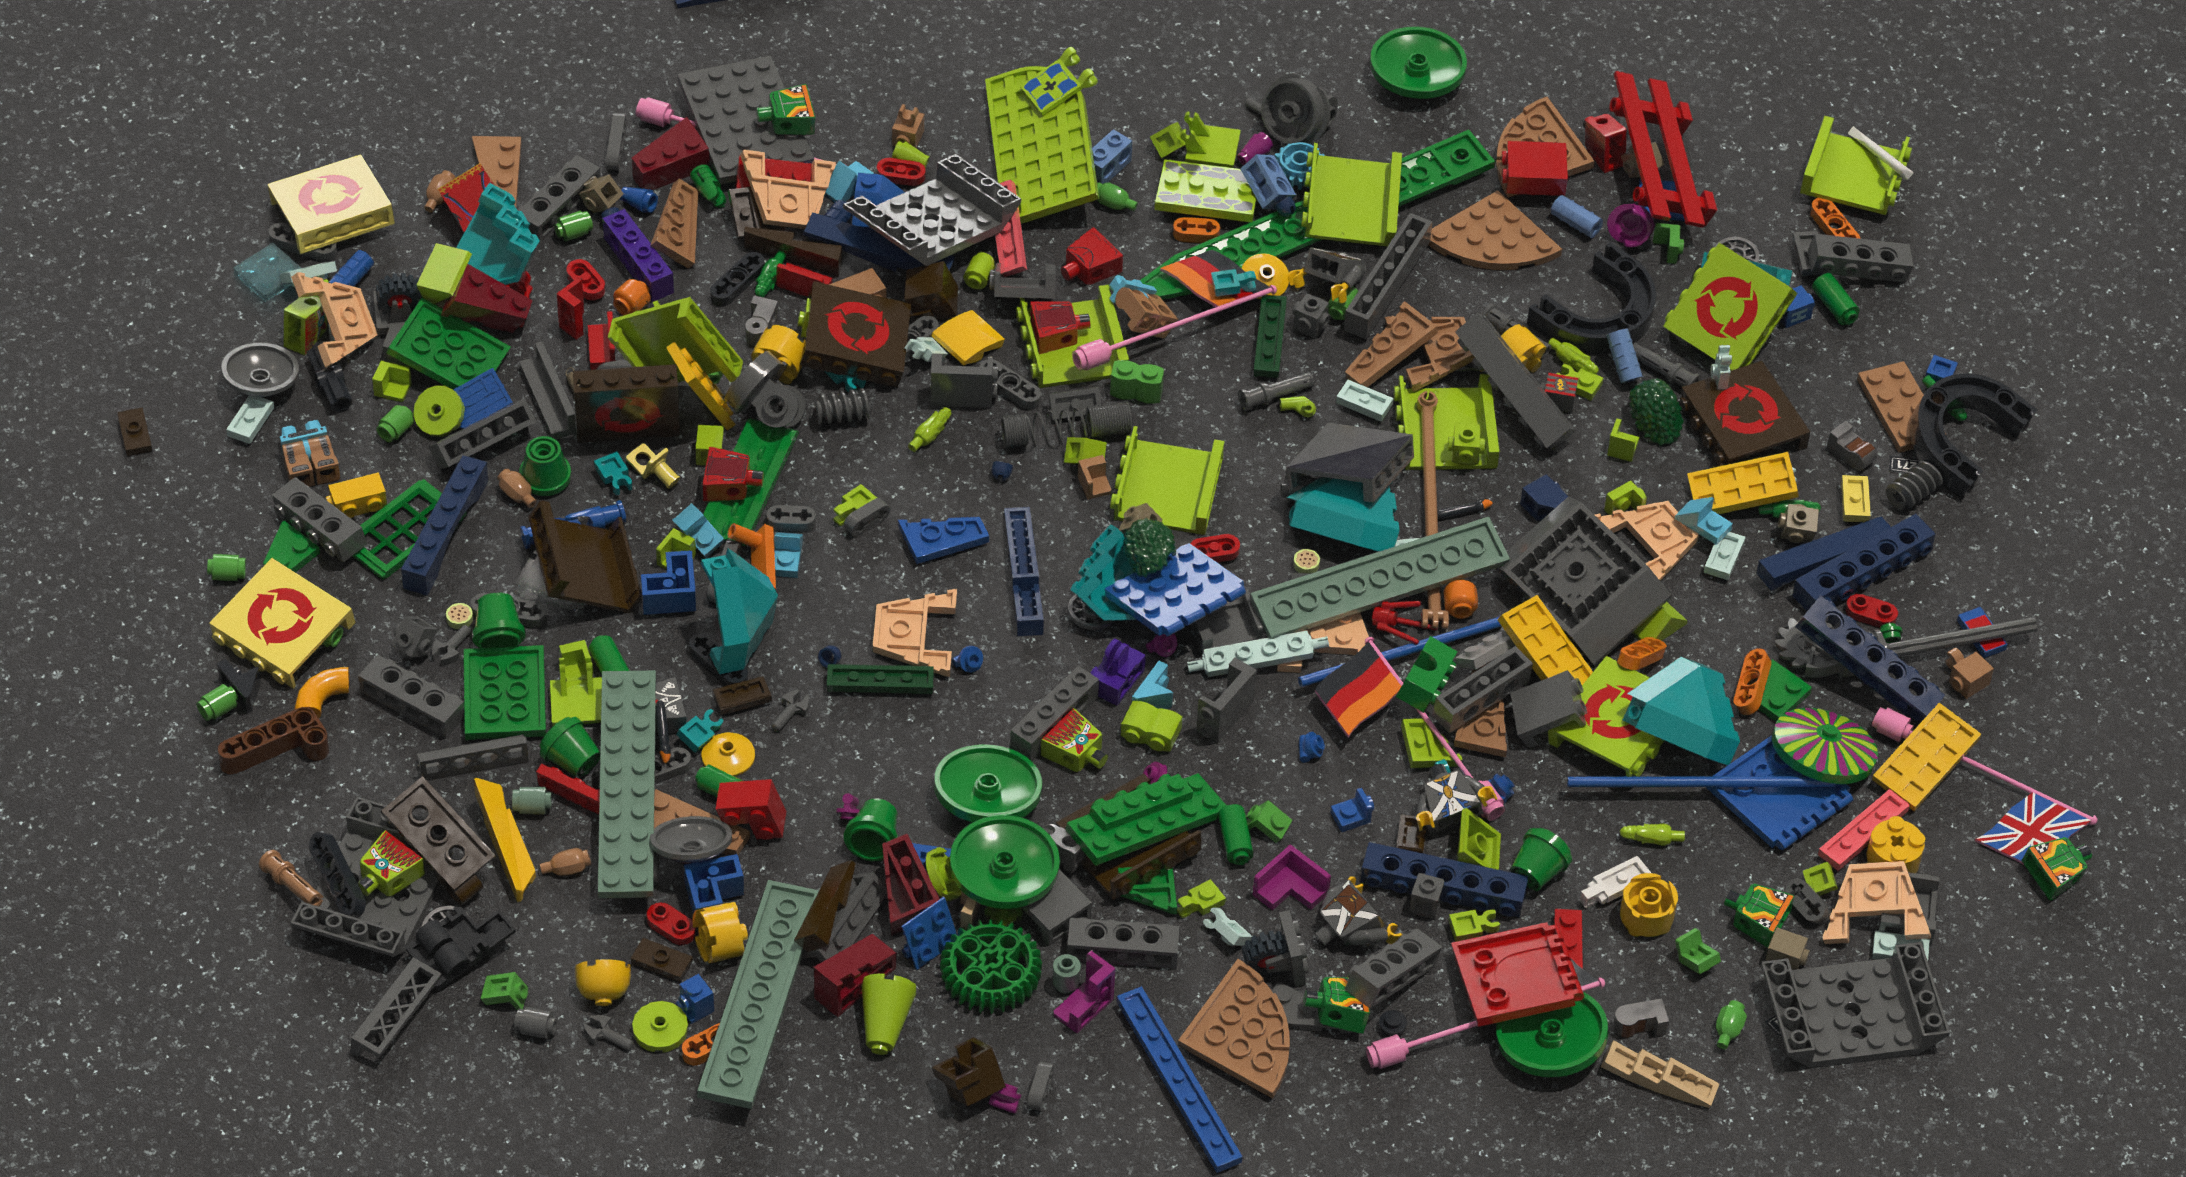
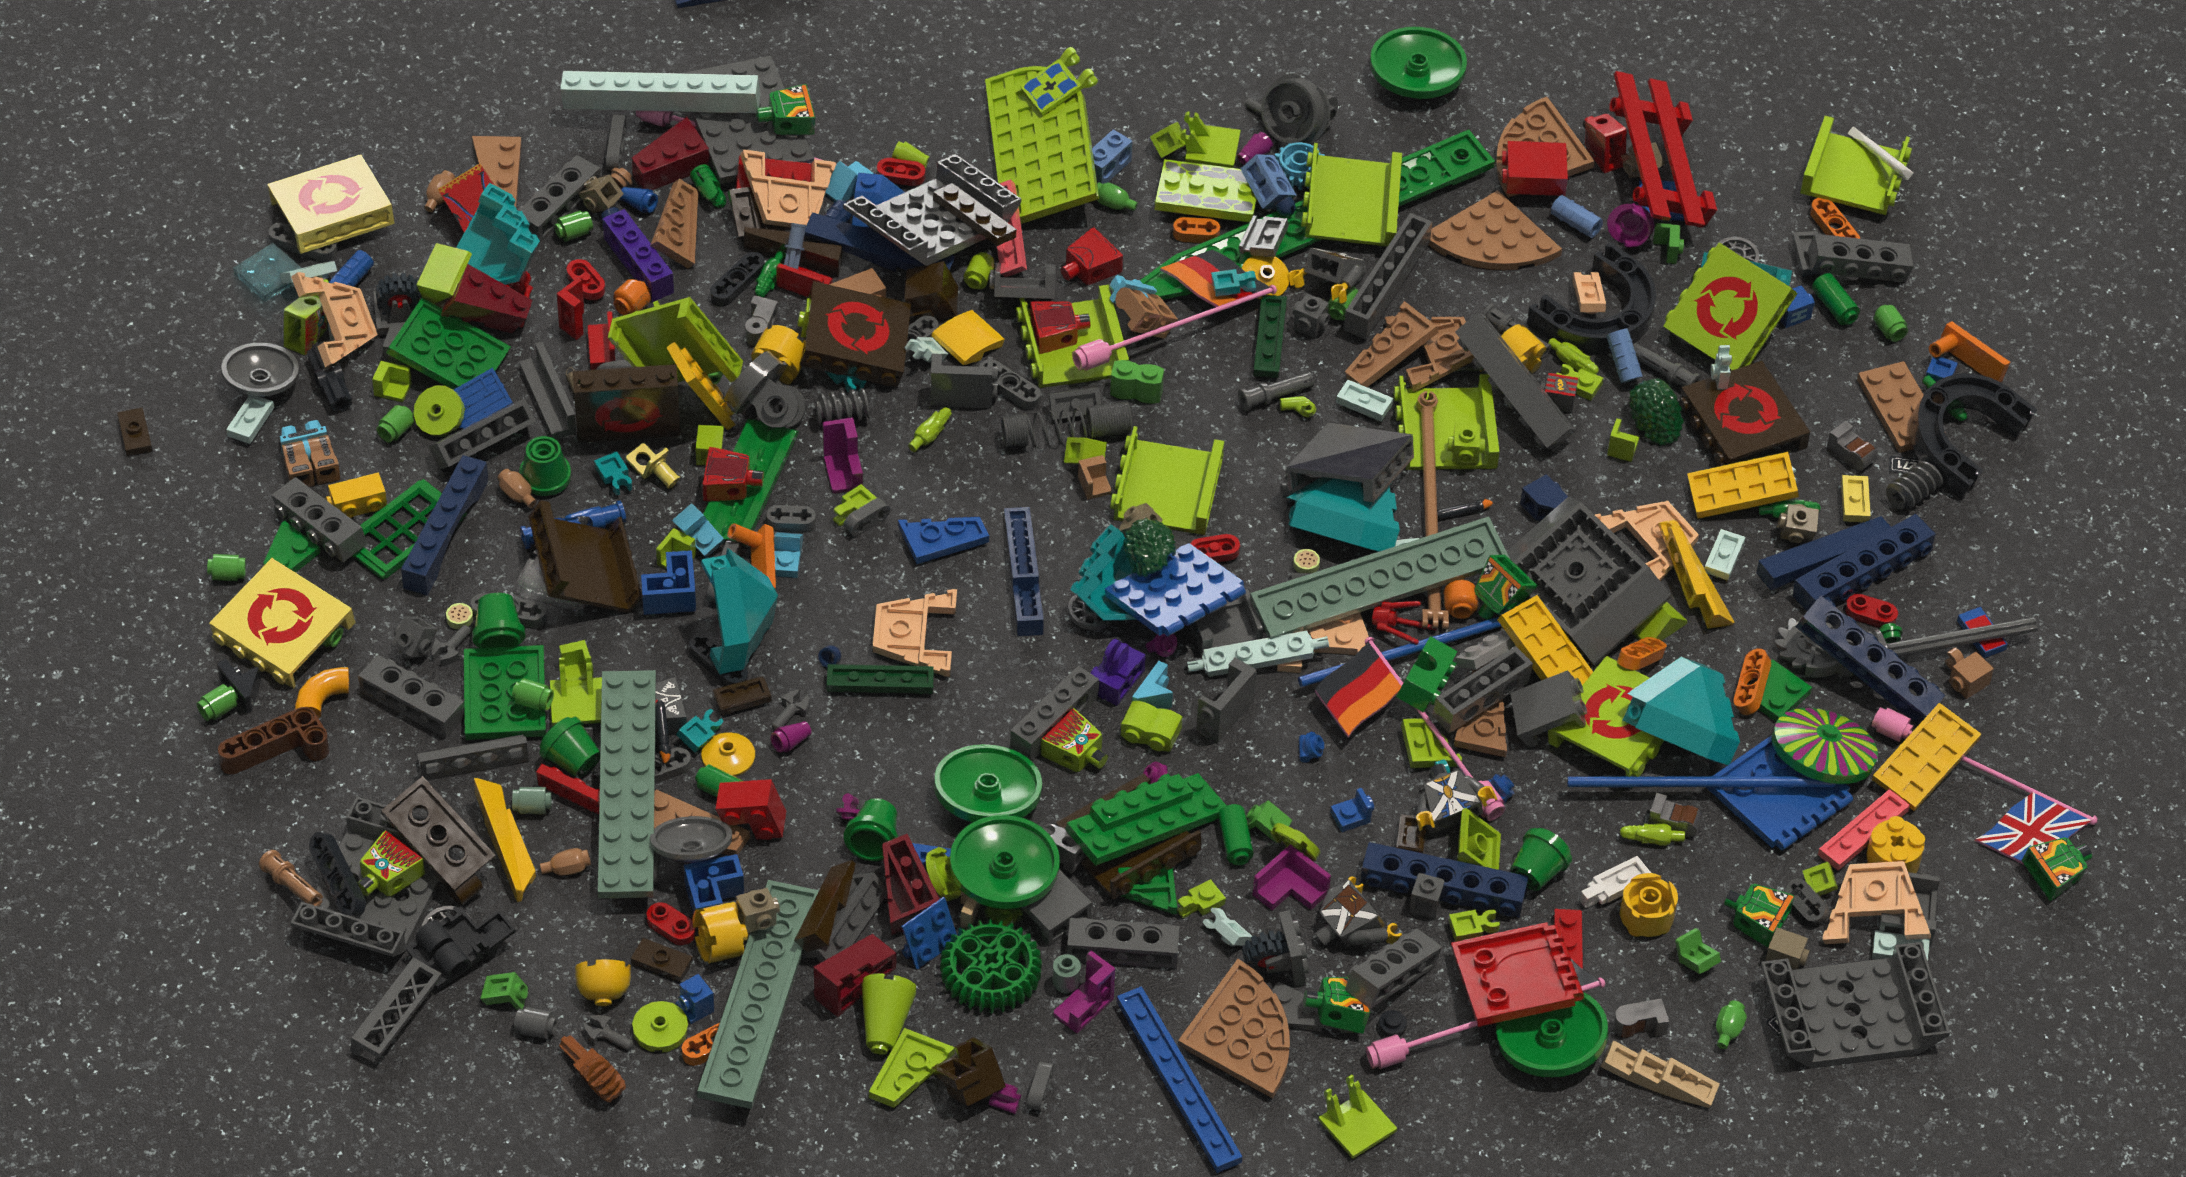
(532, 694): none -> bright green brick
(594, 1069): none -> dark orange gear
(607, 654): green brick -> none
(621, 177): none -> medium nougat plate
(660, 92): none -> light aqua brick
(757, 909): none -> dark tan brick
(789, 736): none -> magenta cone
(795, 245): none -> sand blue axle
(841, 455): none -> magenta panel
(908, 127): medium nougat brick -> none
(908, 1066): none -> lime wing
(969, 659): blue plate -> none
(974, 214): none -> dark brown plate
(1001, 468): dark blue hinge -> none
(1264, 236): none -> plate
(1296, 838): none -> lime plate
(1357, 1122): none -> lime plate
(1502, 586): none -> green torso
(1589, 292): none -> light nougat plate
(1623, 497): lime bracket -> none
(1677, 816): none -> flat silver leg
(1693, 577): none -> yellow wedge
(1700, 518): medium azure slope -> none
(1890, 322): none -> bright green brick
(1970, 351): none -> orange piece

